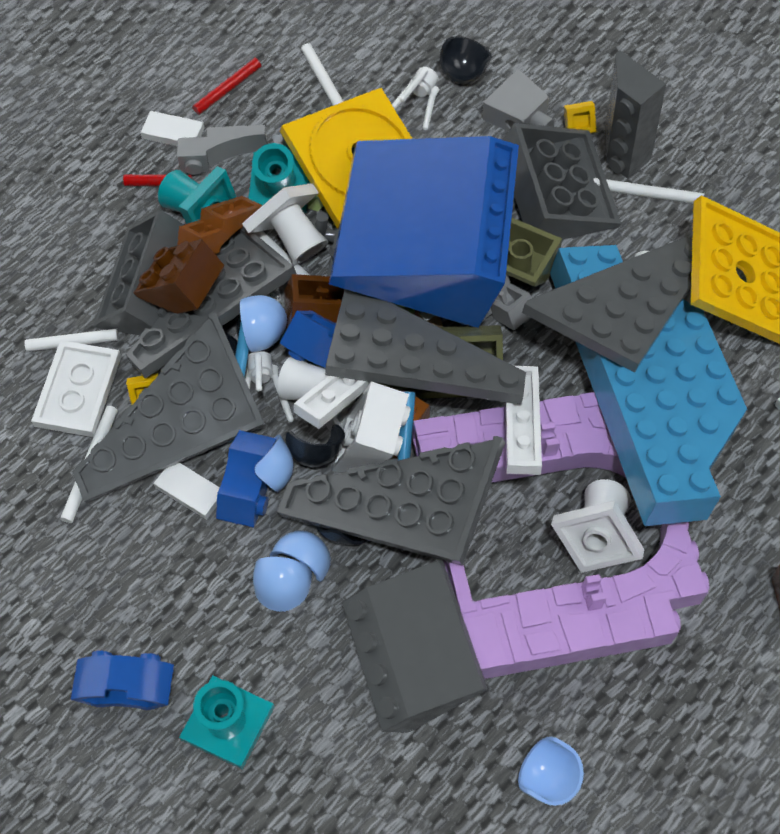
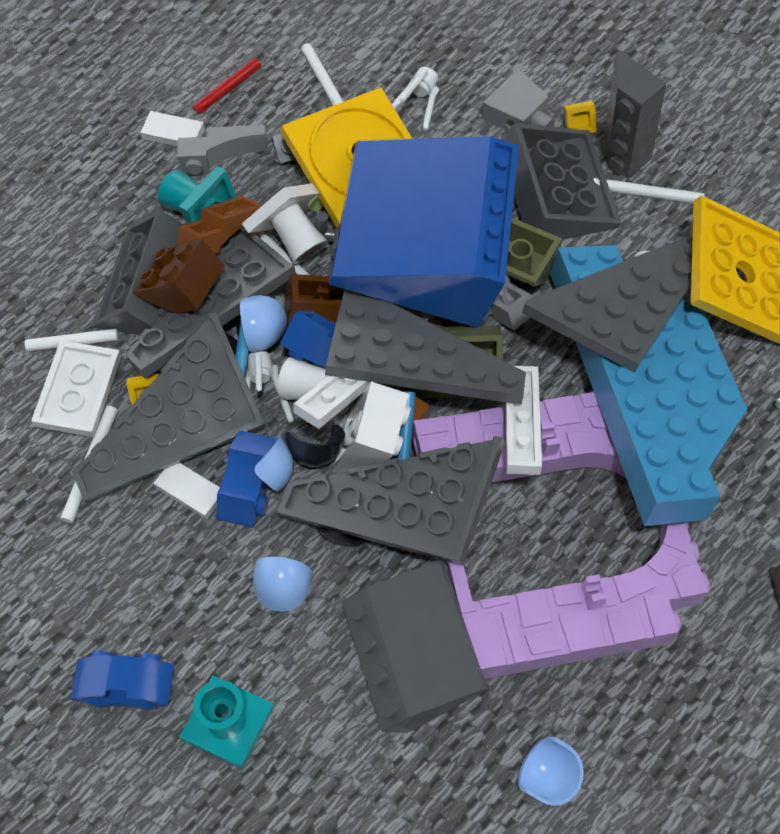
(143, 180): red piece -> none
(272, 170): teal plant -> none
(307, 549): light blue helmet -> none
(464, 59): black helmet -> none
(599, 532): white plant -> none

